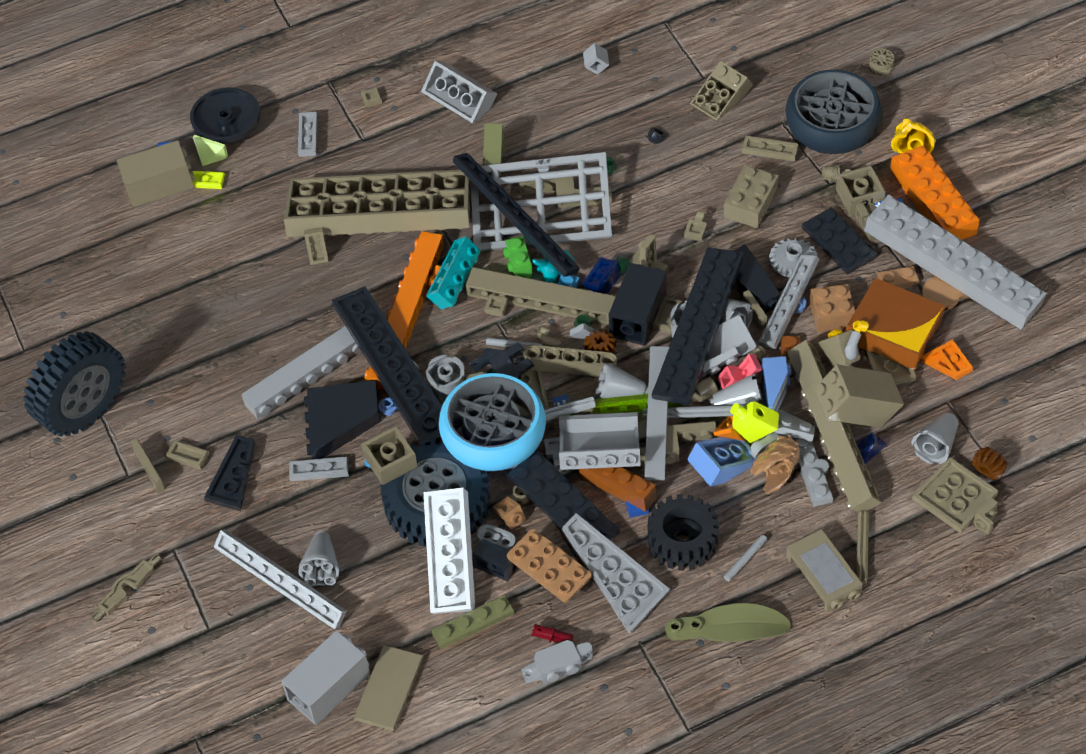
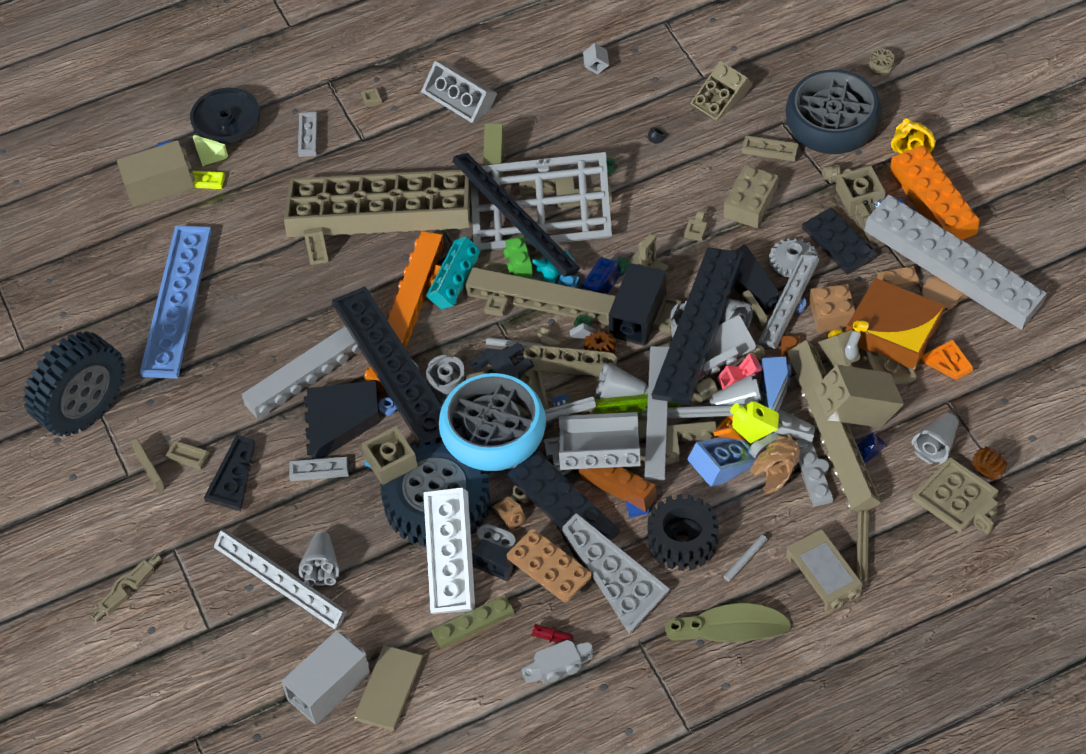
(175, 302): none -> medium blue plate

